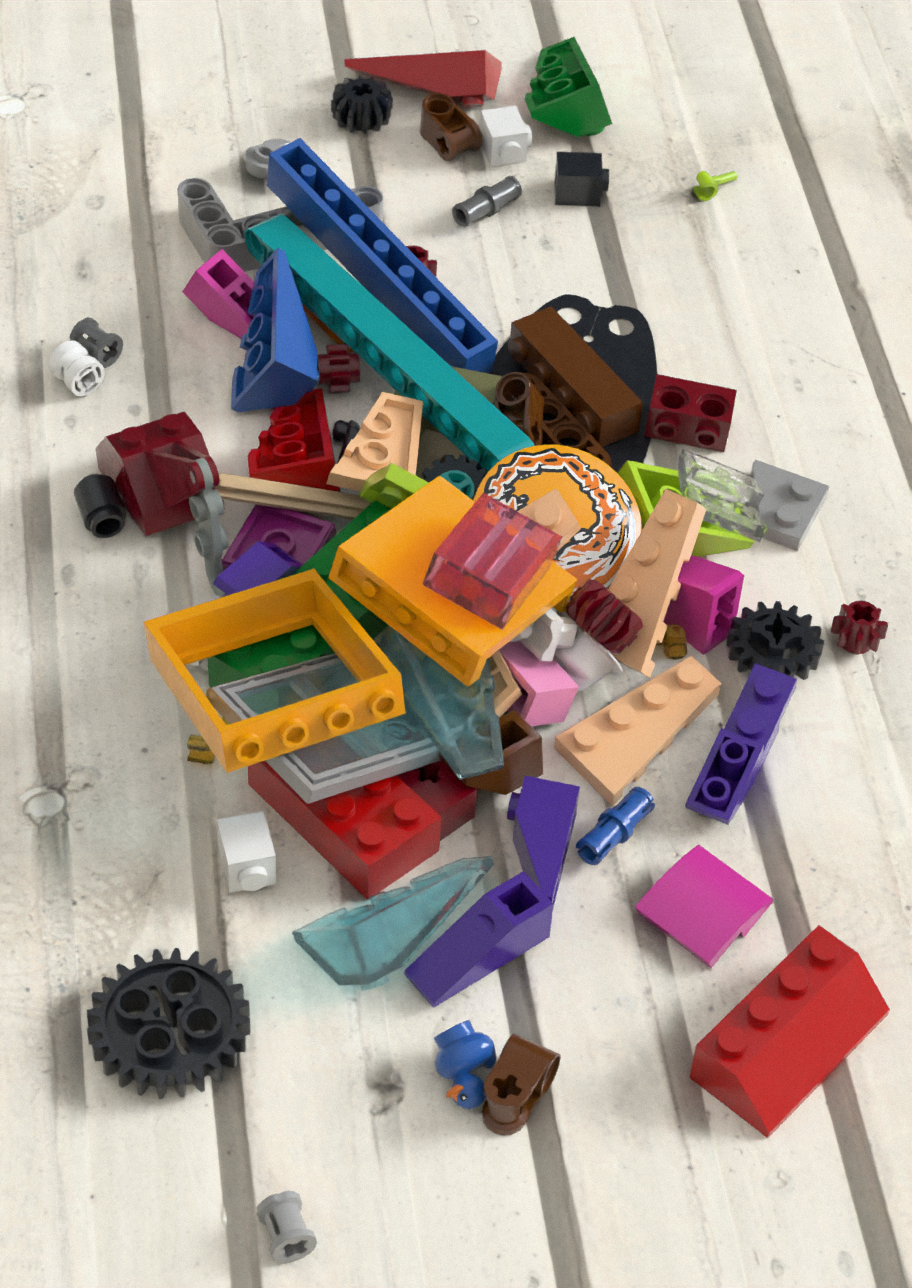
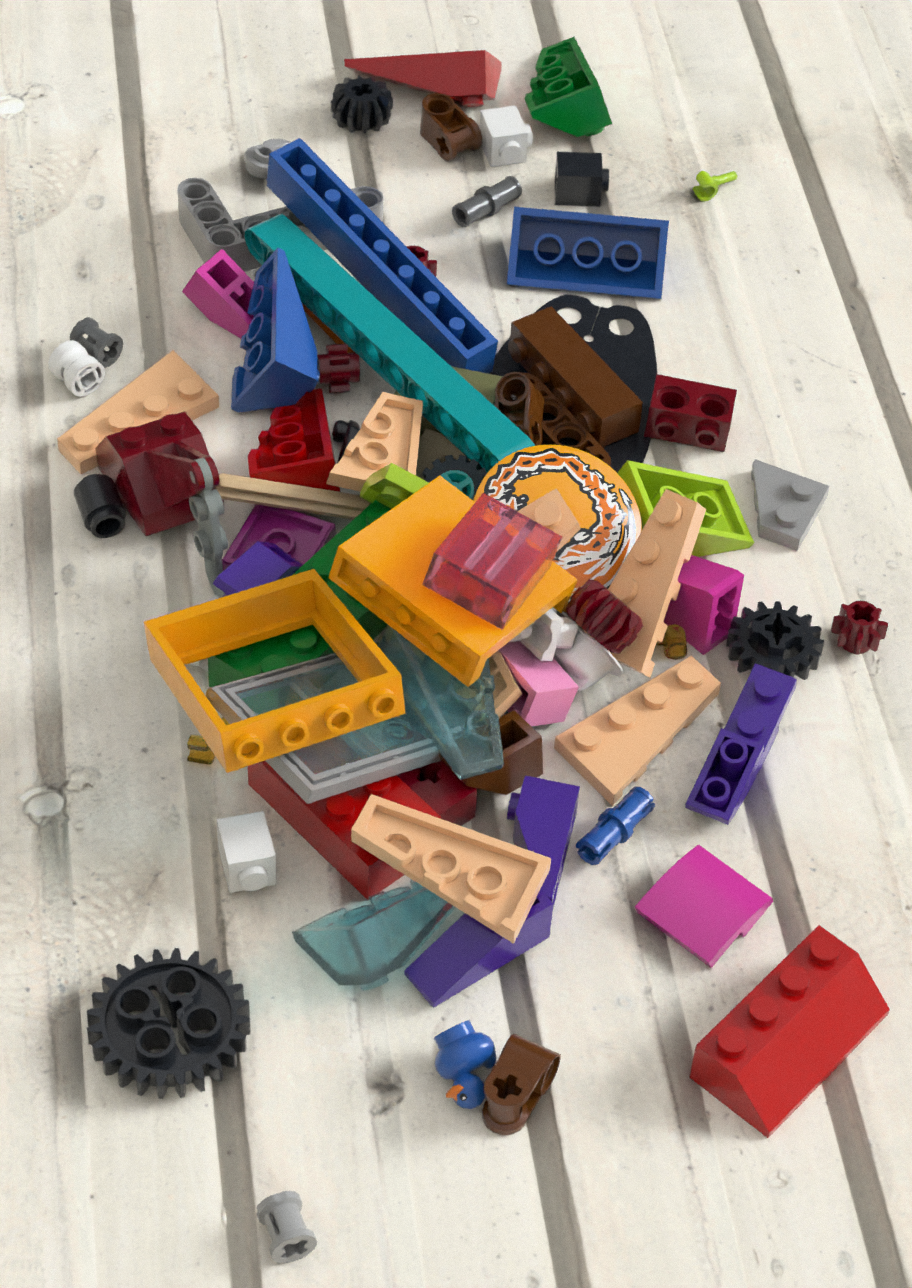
(161, 390): none -> light nougat wing
(464, 867): none -> light nougat wing
(587, 252): none -> blue slope
(724, 493): clear slope -> none

